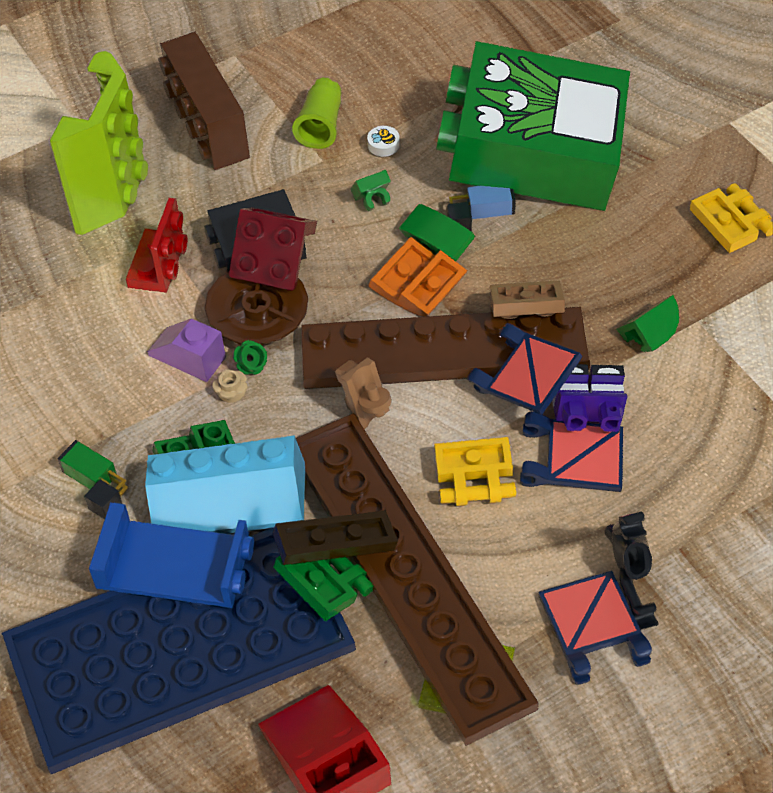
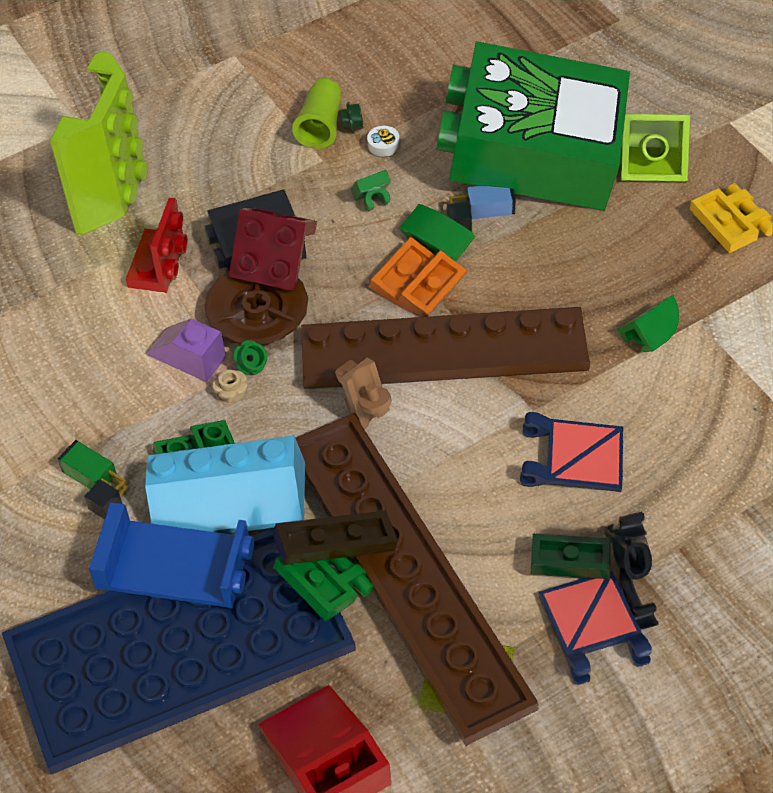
(204, 101): reddish brown brick -> none
(352, 117): none -> dark green plate
(472, 461): yellow plate -> none
(526, 299): medium nougat bracket -> none
(530, 373): flag -> none
(570, 556): none -> dark green plate
(592, 398): dark purple hips -> none
(655, 147): none -> lime slope

